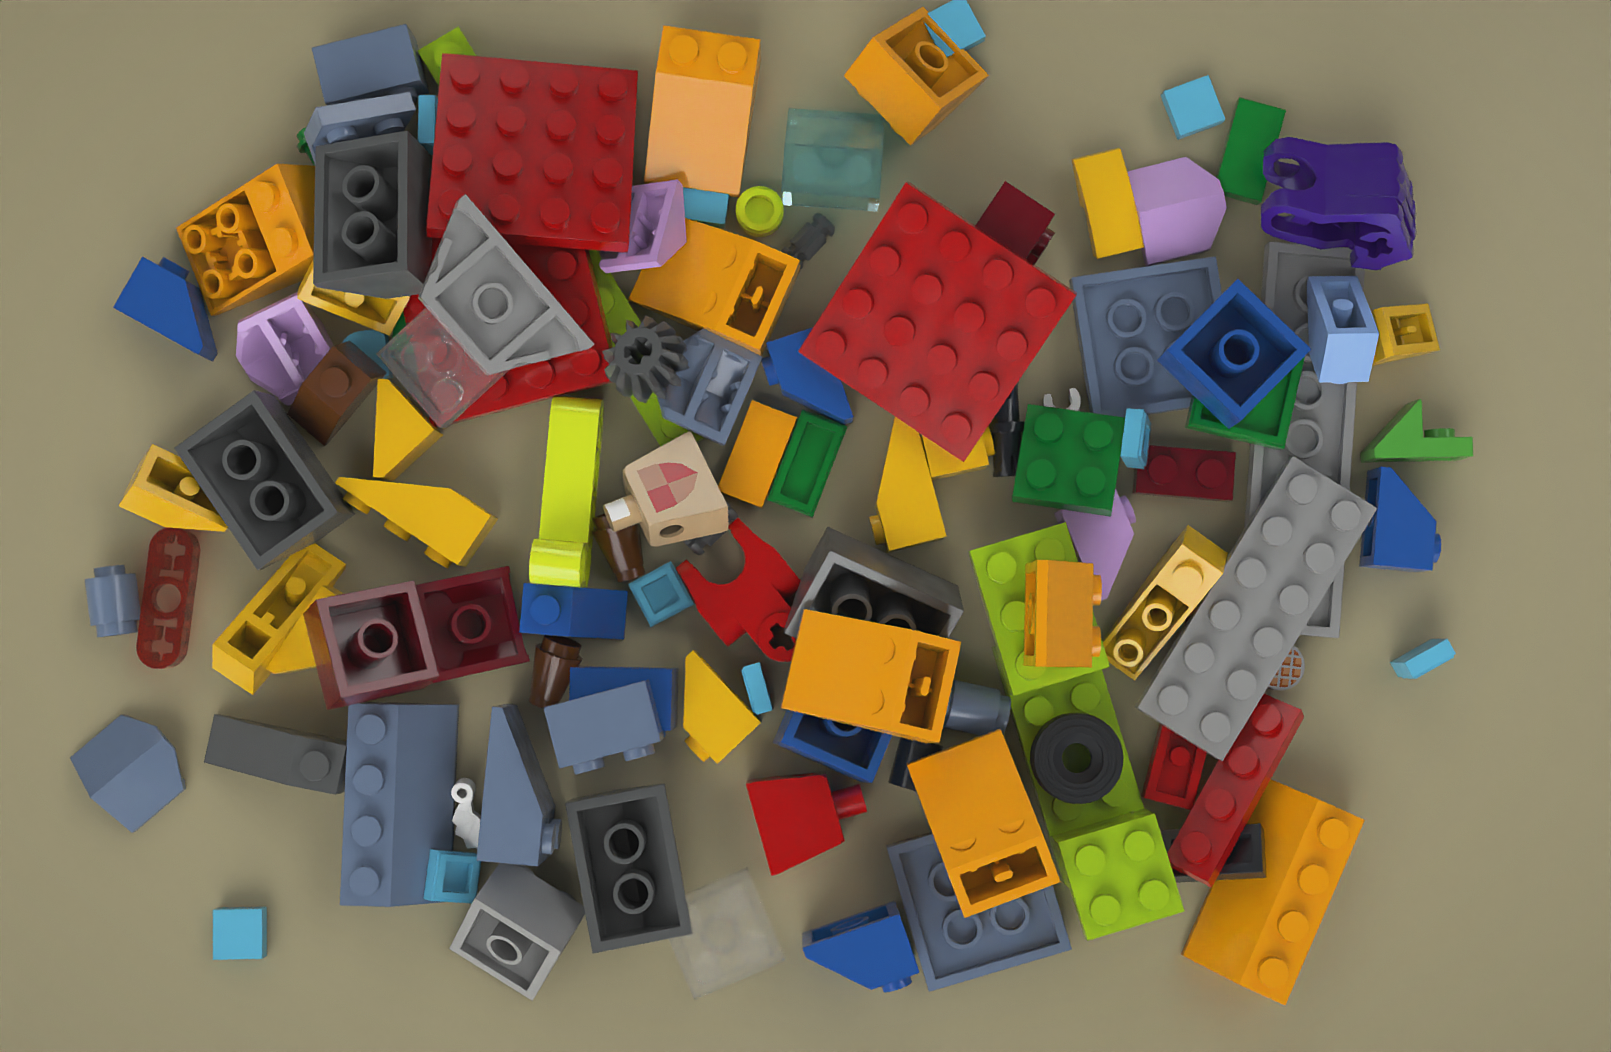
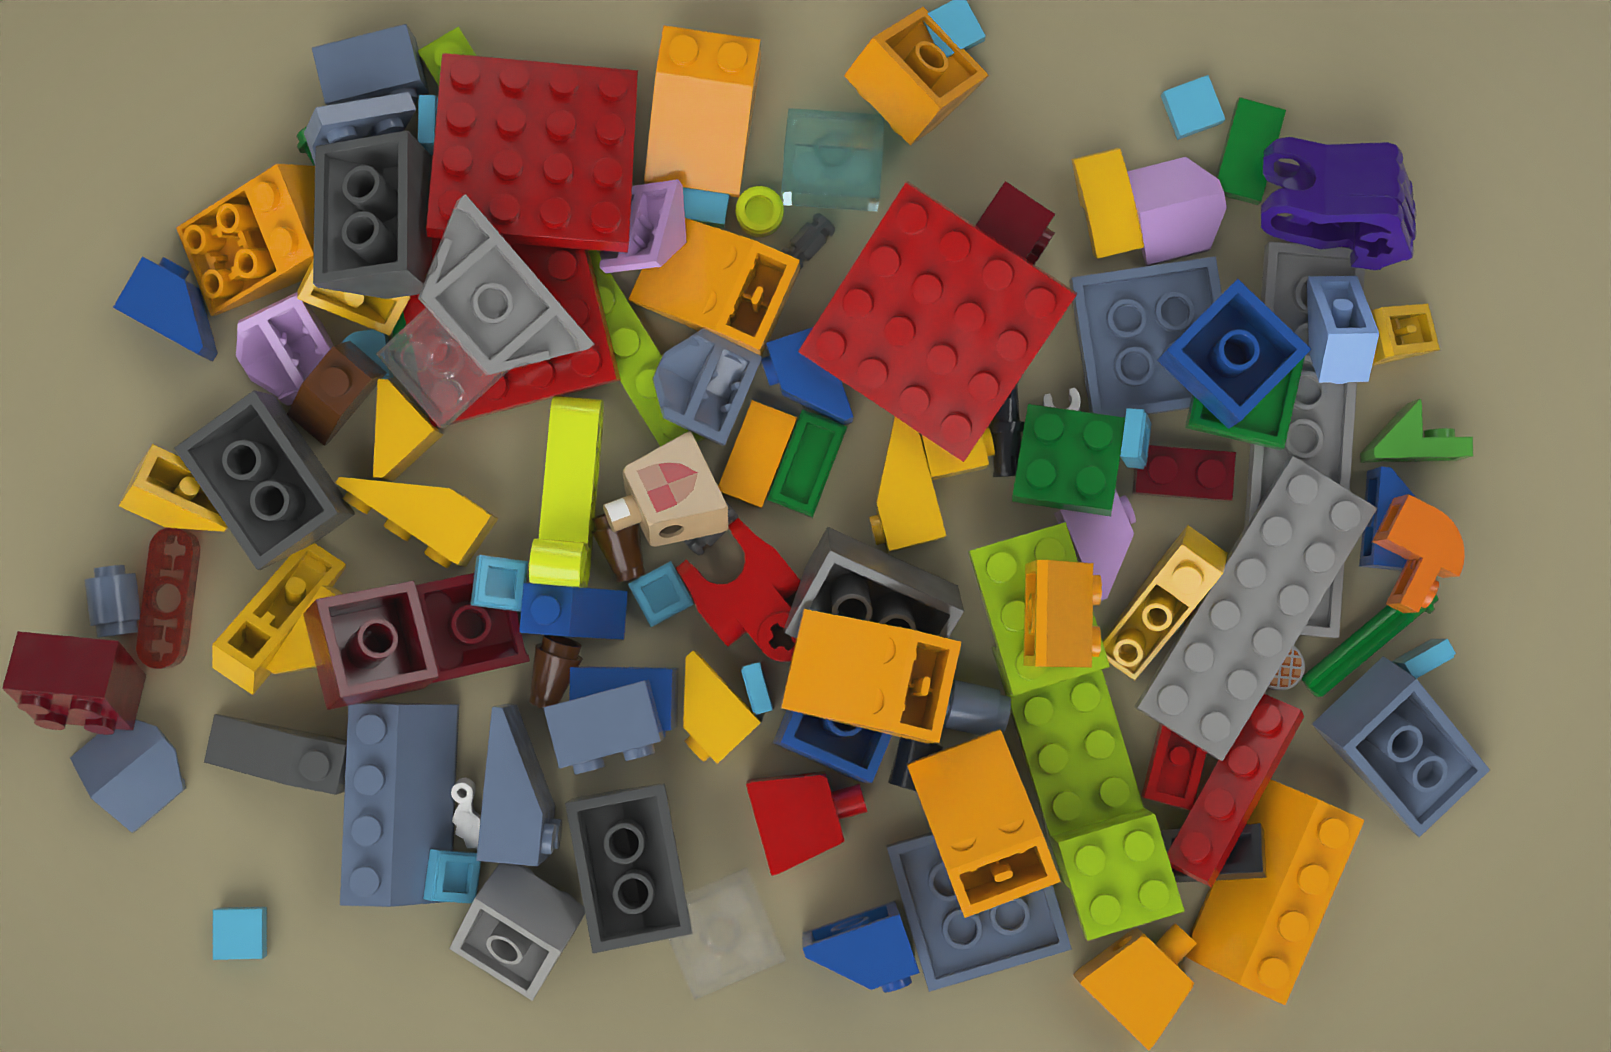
(74, 682): none -> dark red brick
(499, 583): none -> medium azure tile
(645, 359): dark grey gear -> none
(1104, 765): black tyre -> none
(1141, 981): none -> light orange torso
(1359, 648): none -> green axle
(1401, 745): none -> sand blue slope
(1428, 544): none -> orange brick

